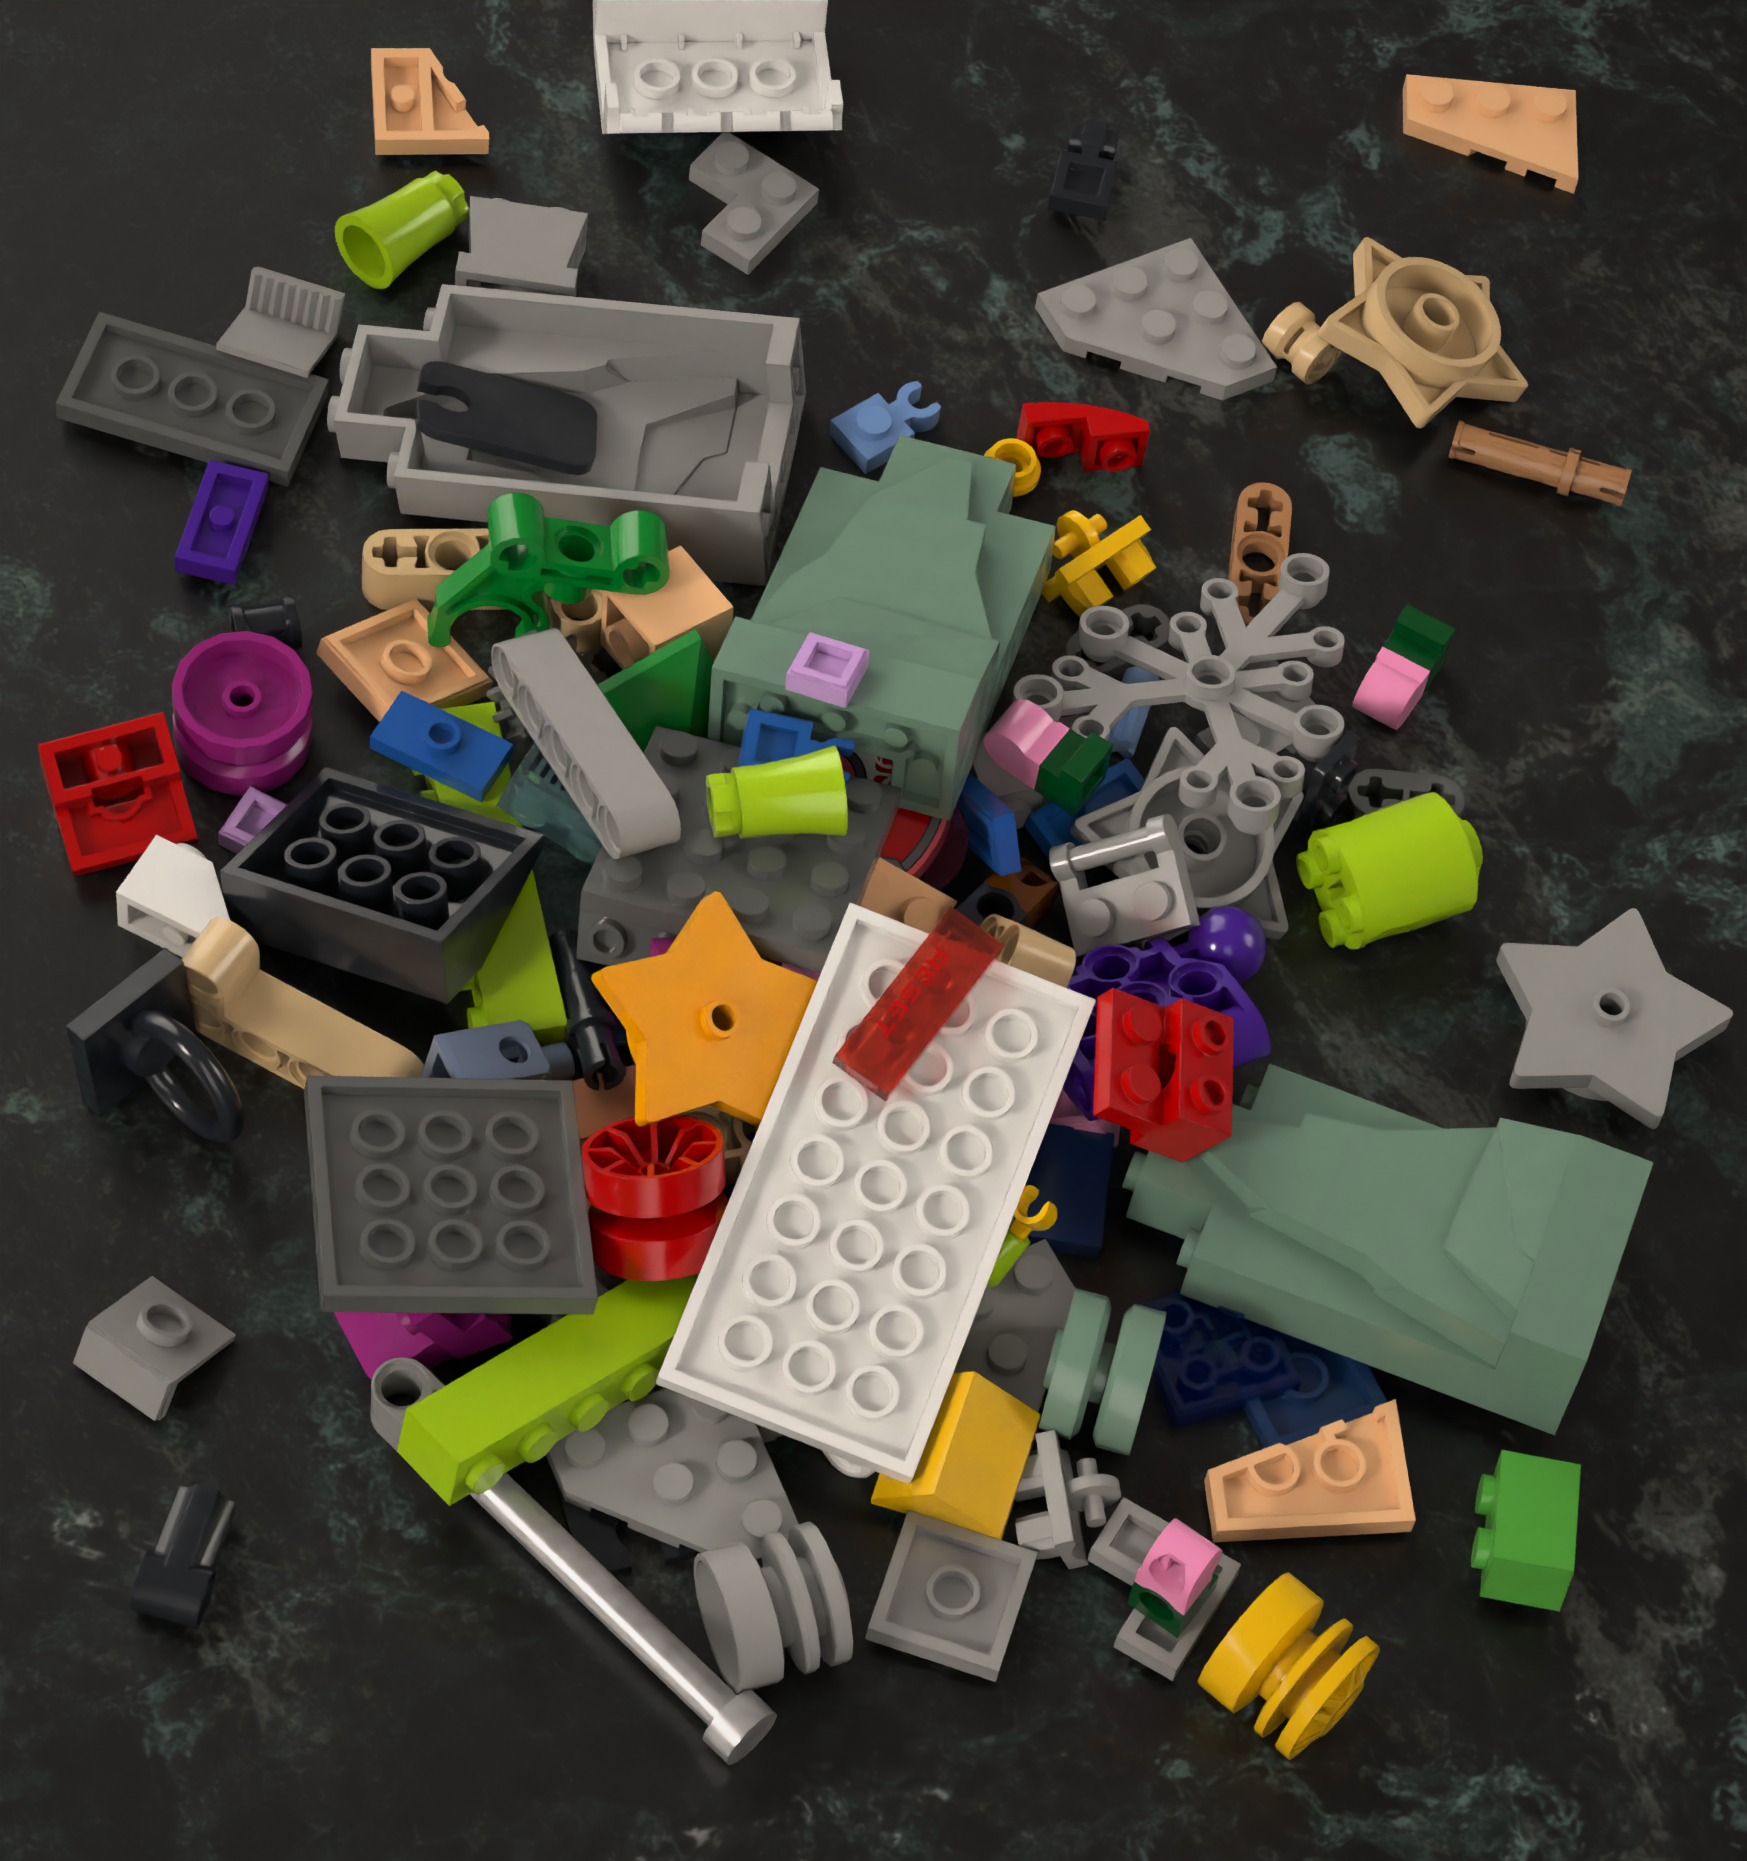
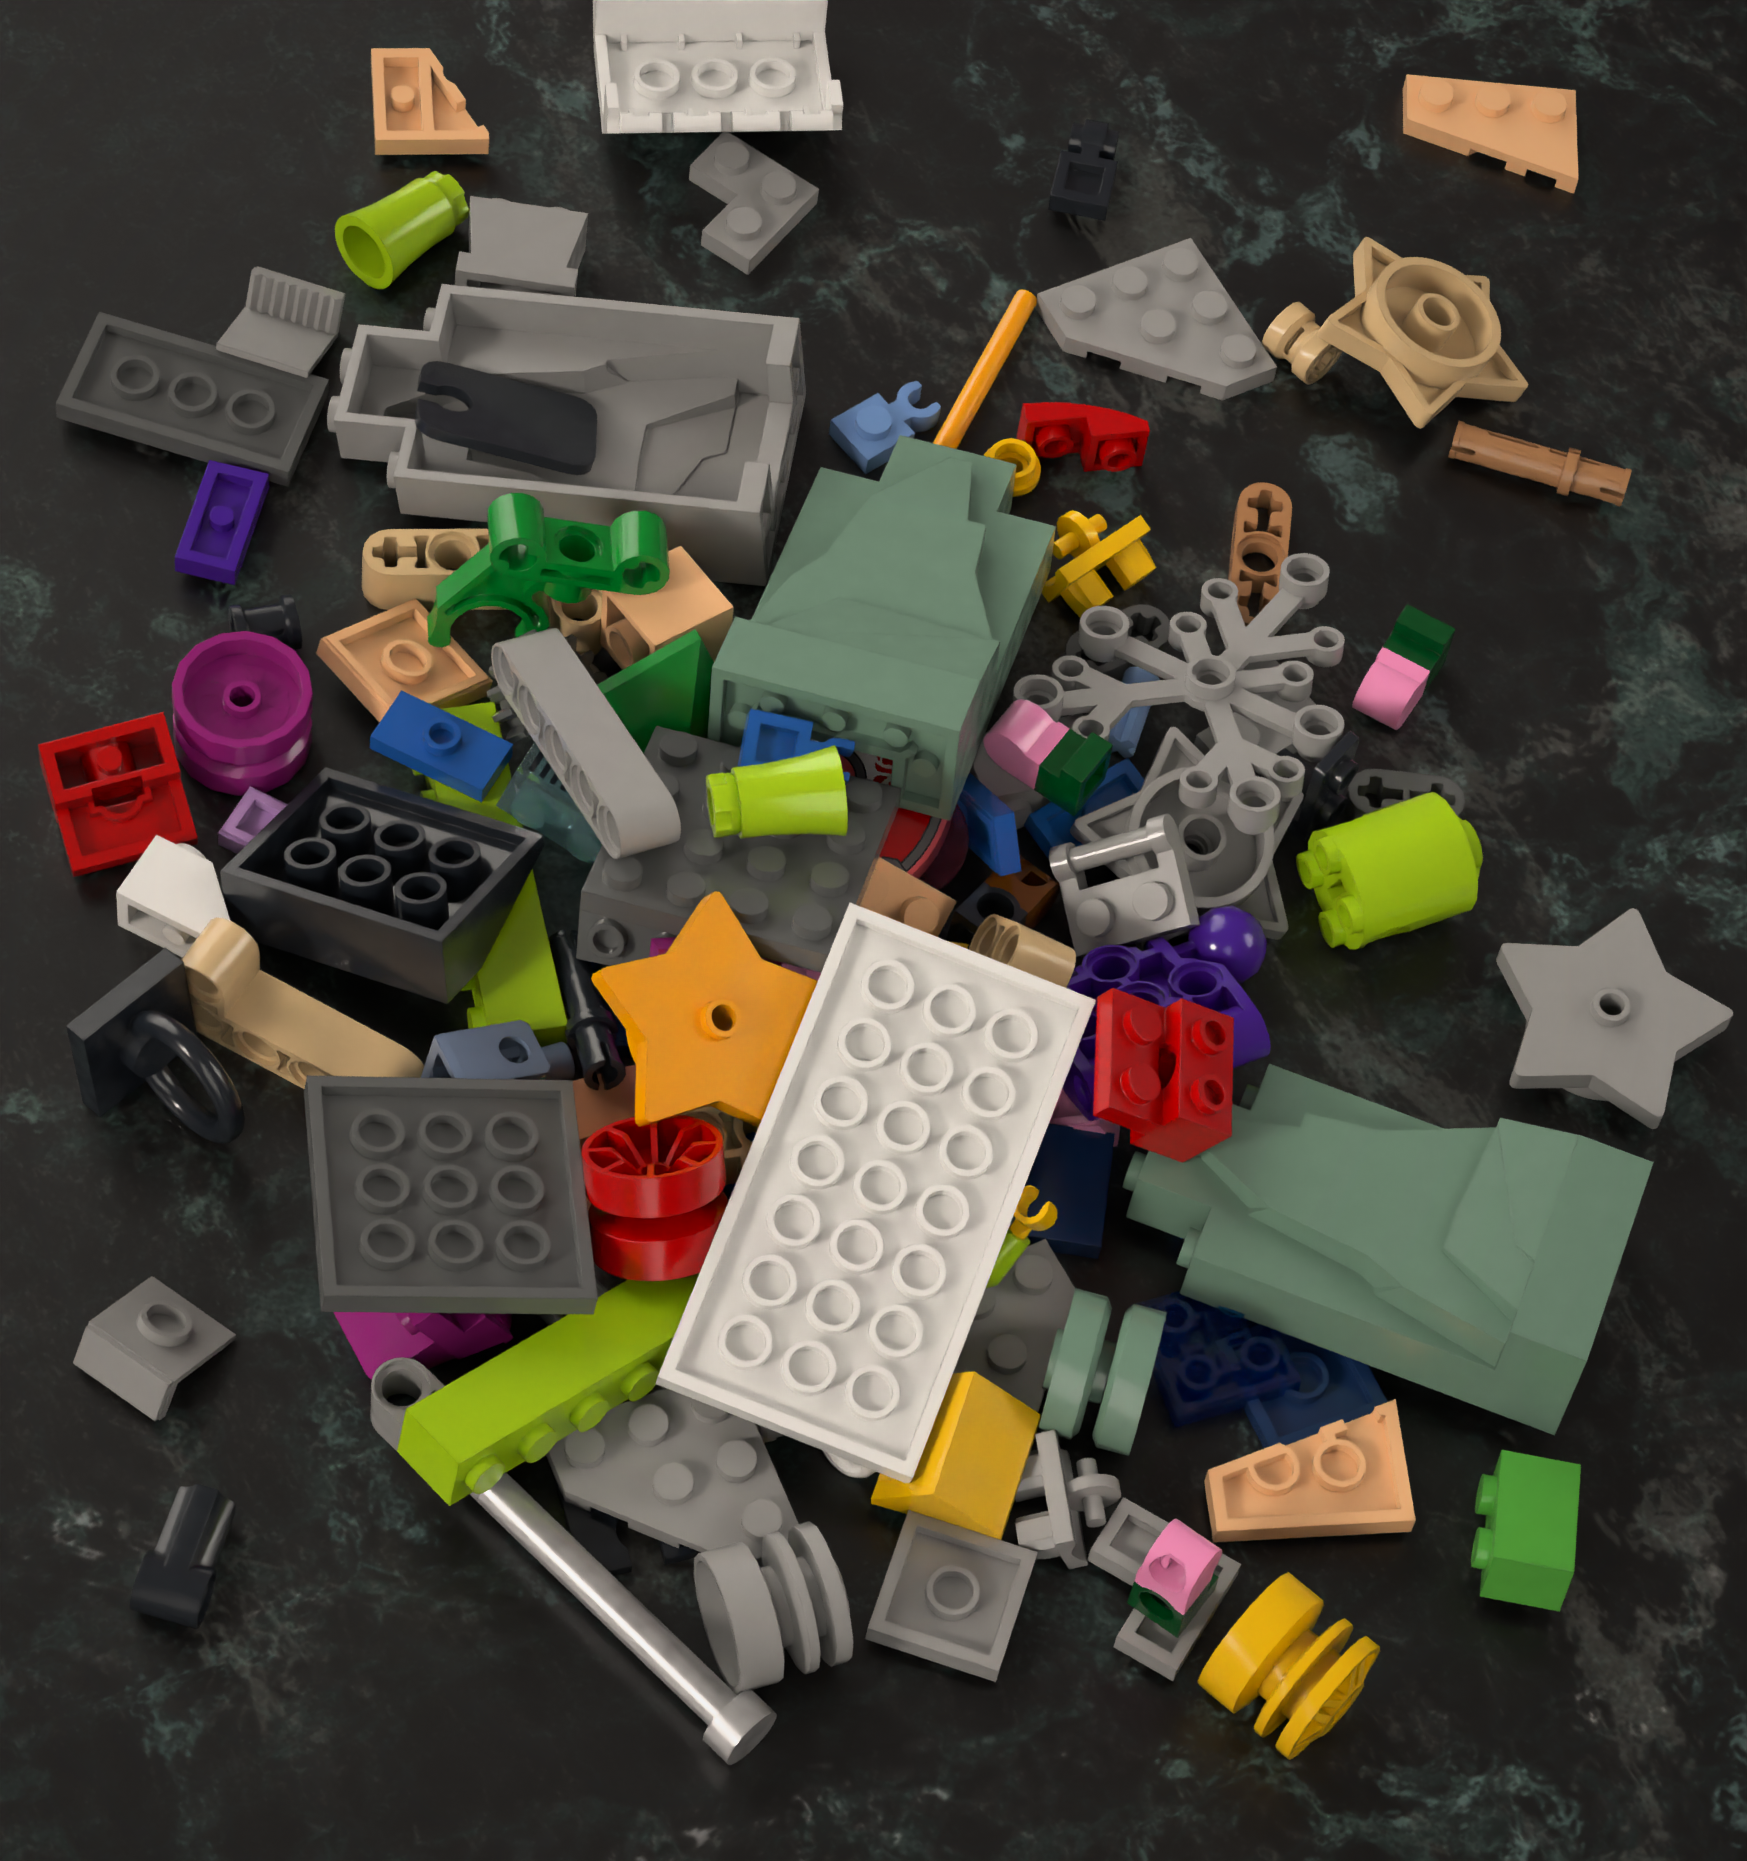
(827, 670): lavender tile -> none
(918, 1004): clear red tile -> none
(986, 369): none -> light orange bar

